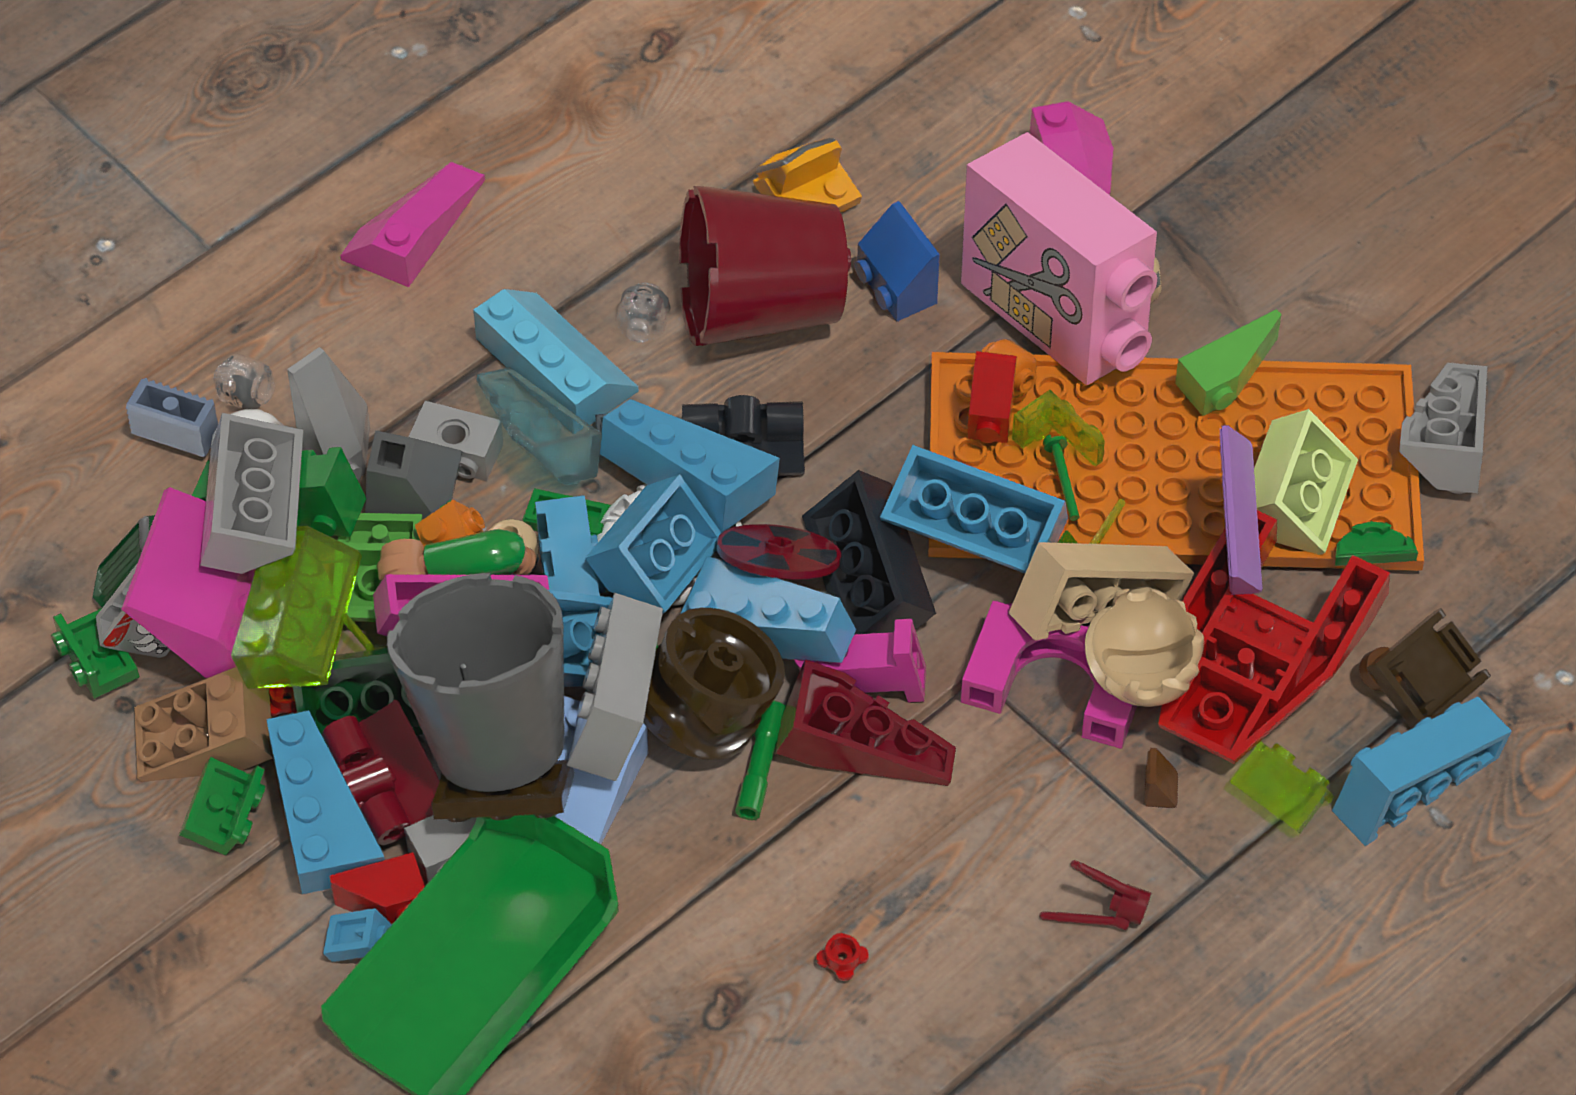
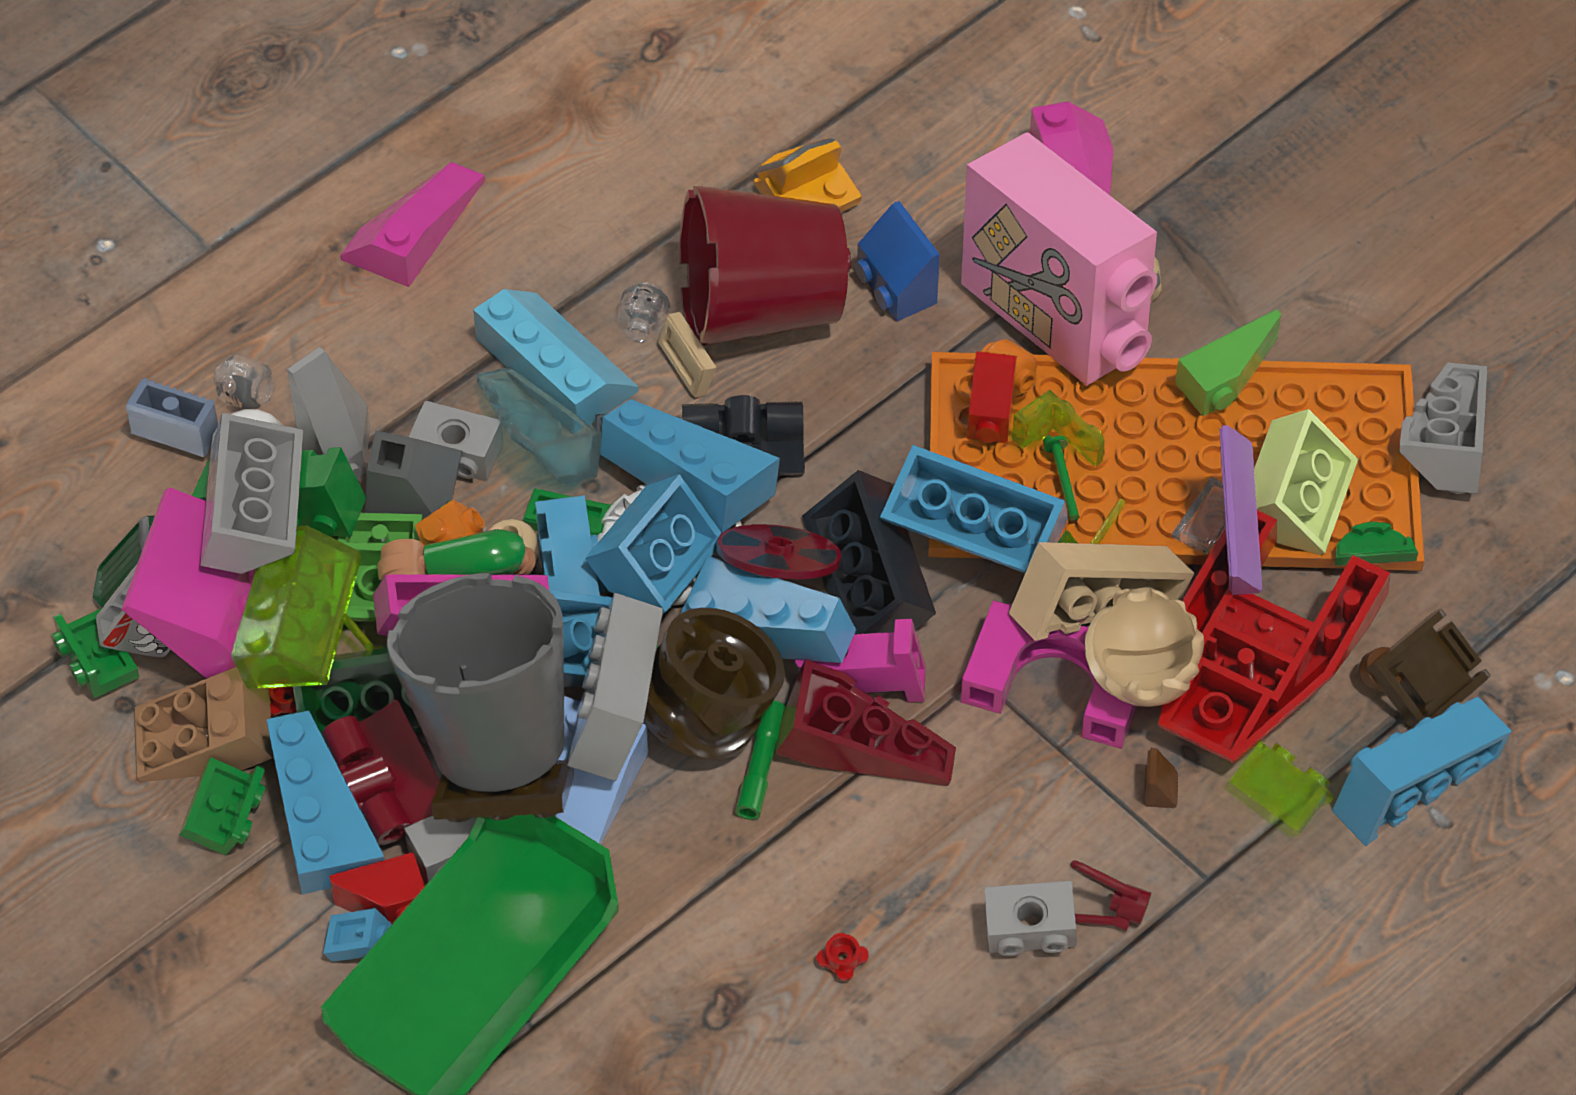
(687, 354): none -> tan tile
(1012, 903): none -> light grey brick
(1204, 519): none -> clear tile

